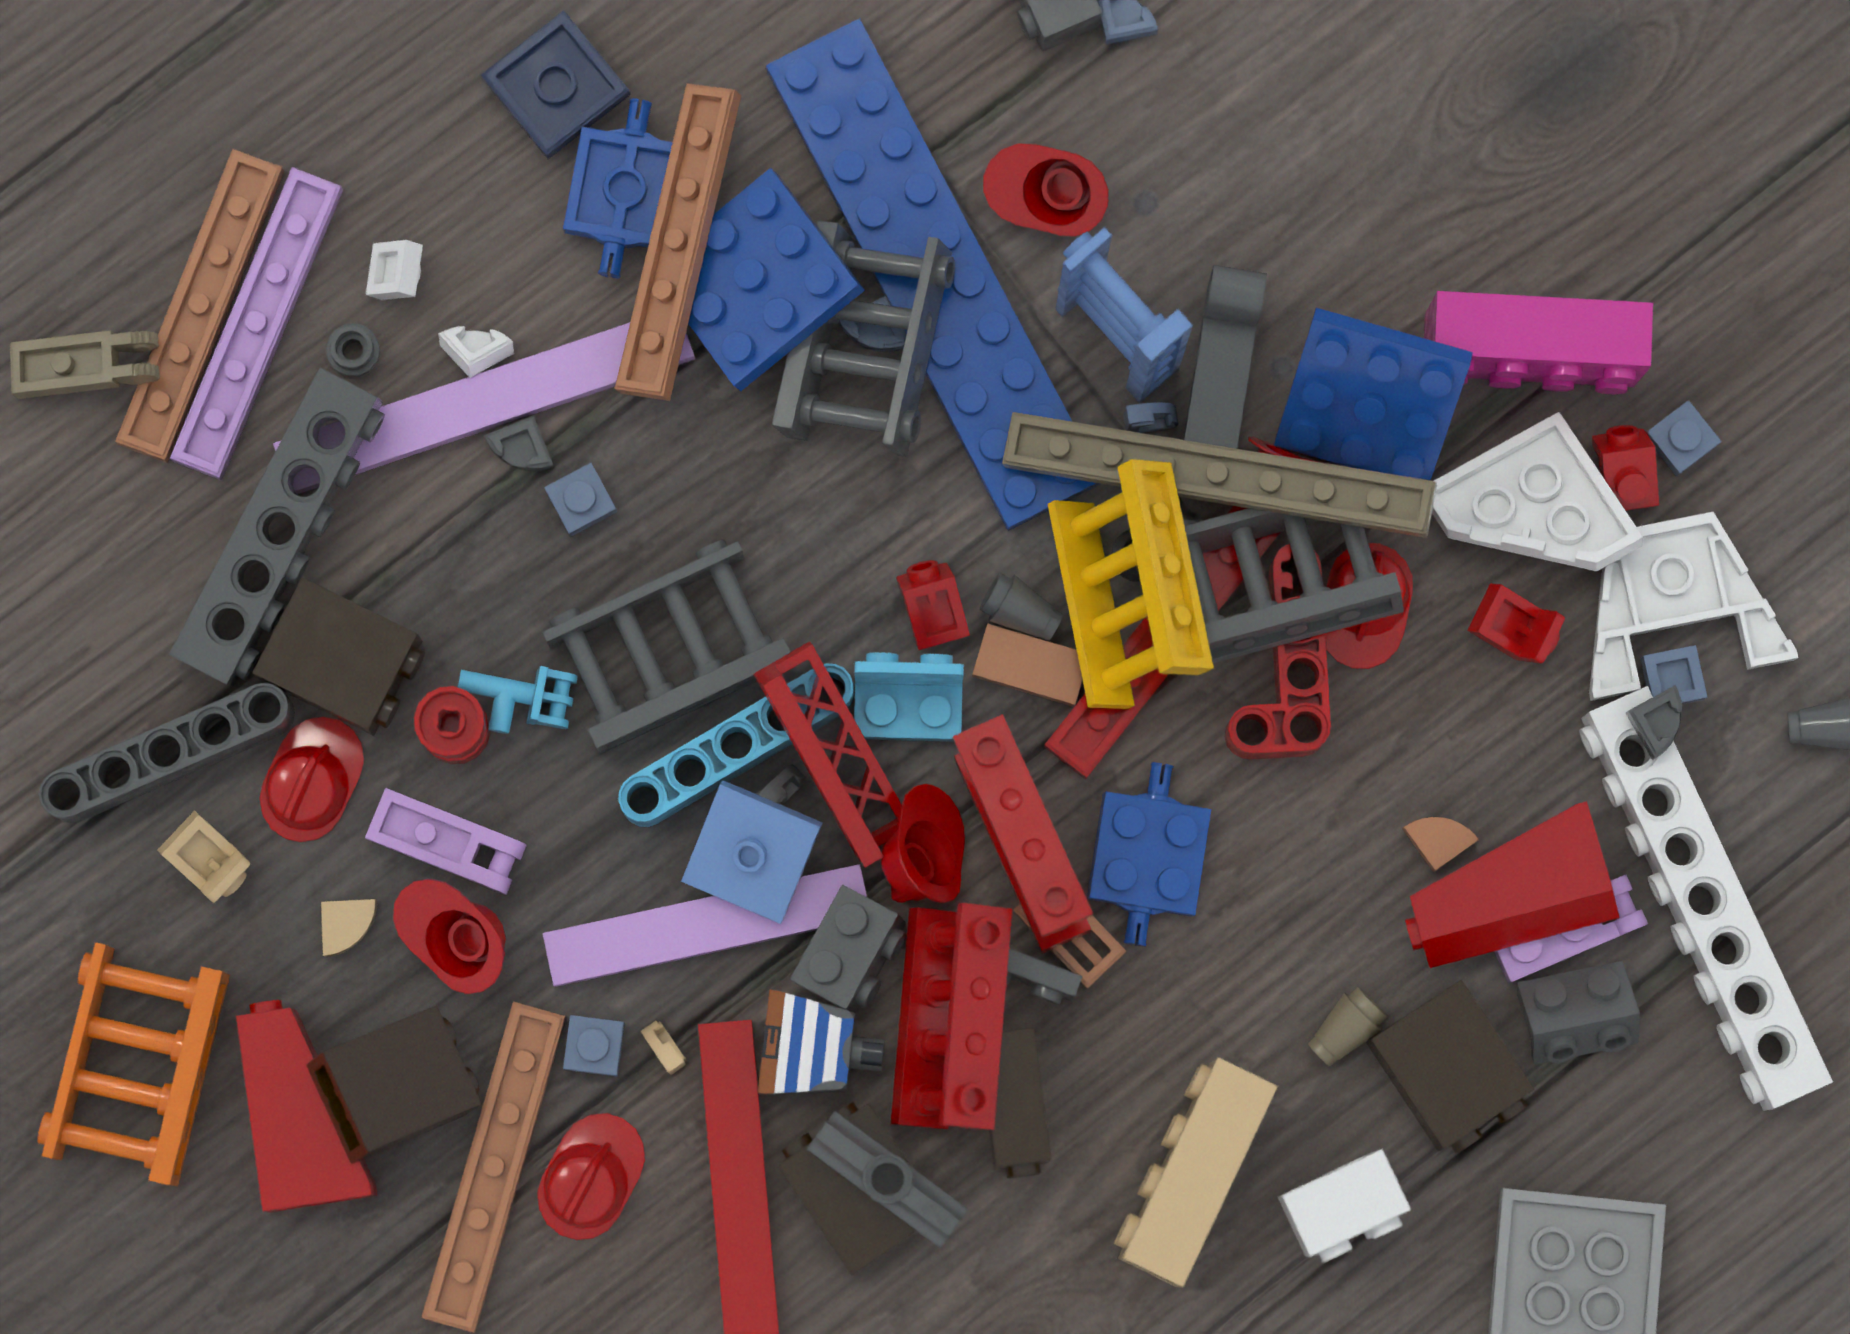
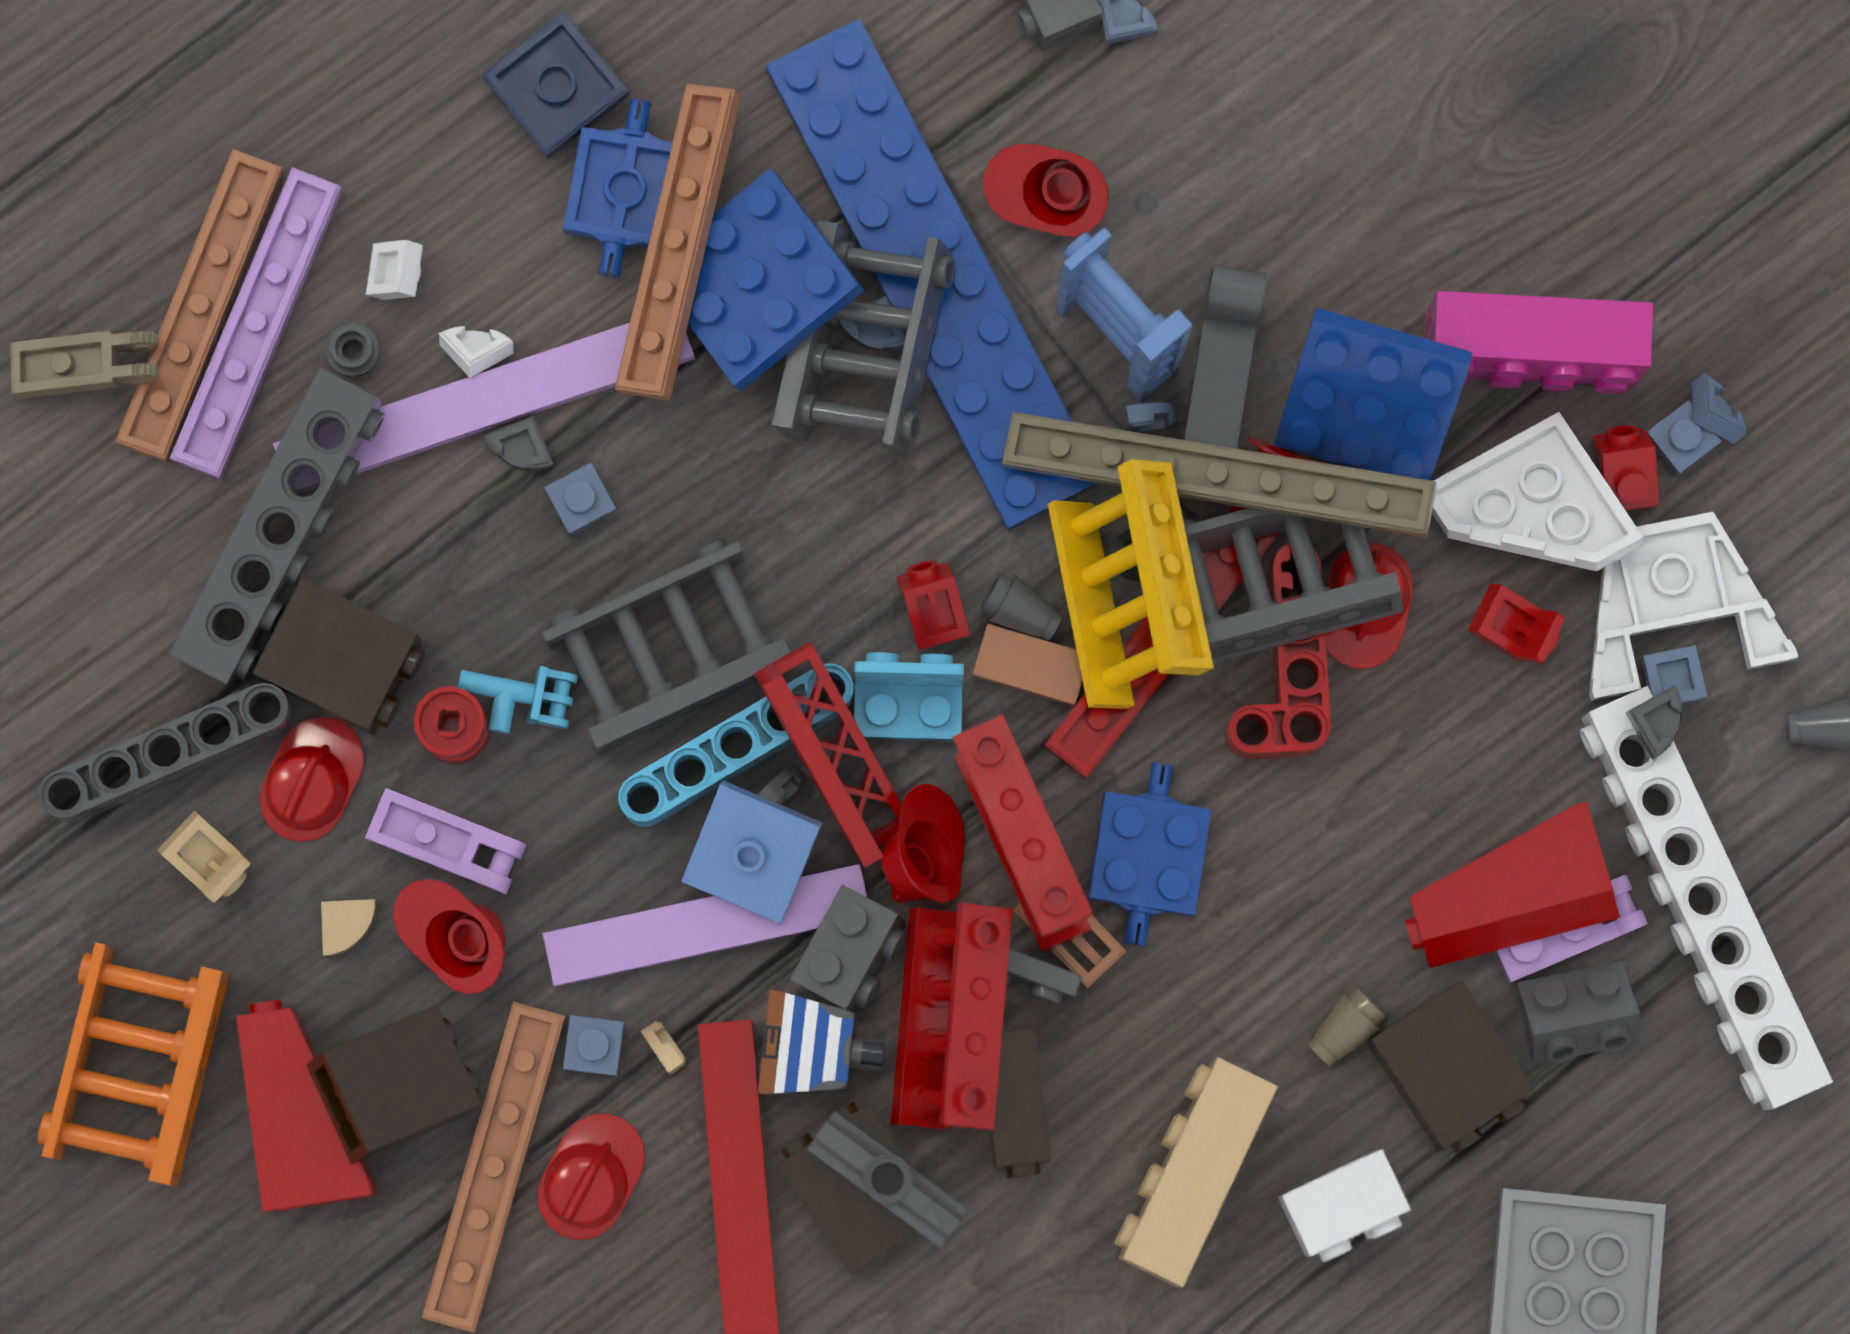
(1439, 839): nougat tile -> none
(1713, 412): none -> sand blue tile

